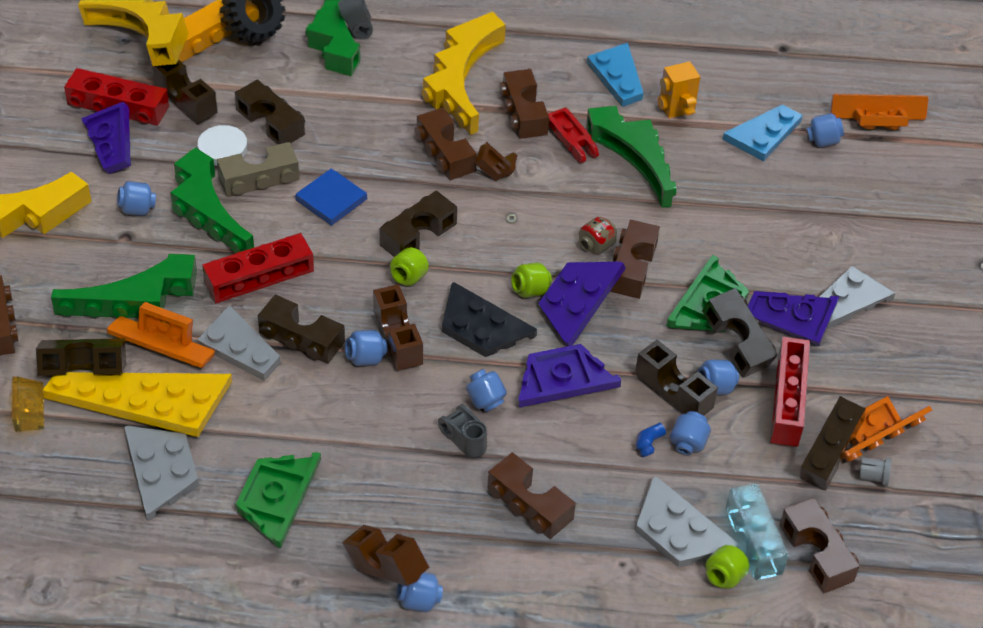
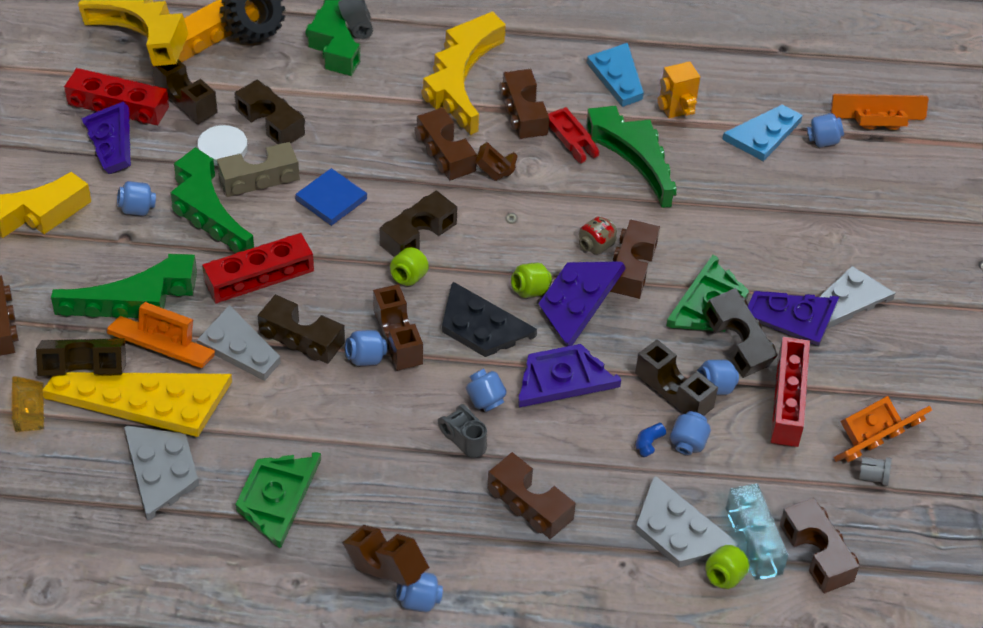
(831, 443): dark brown arch -> none

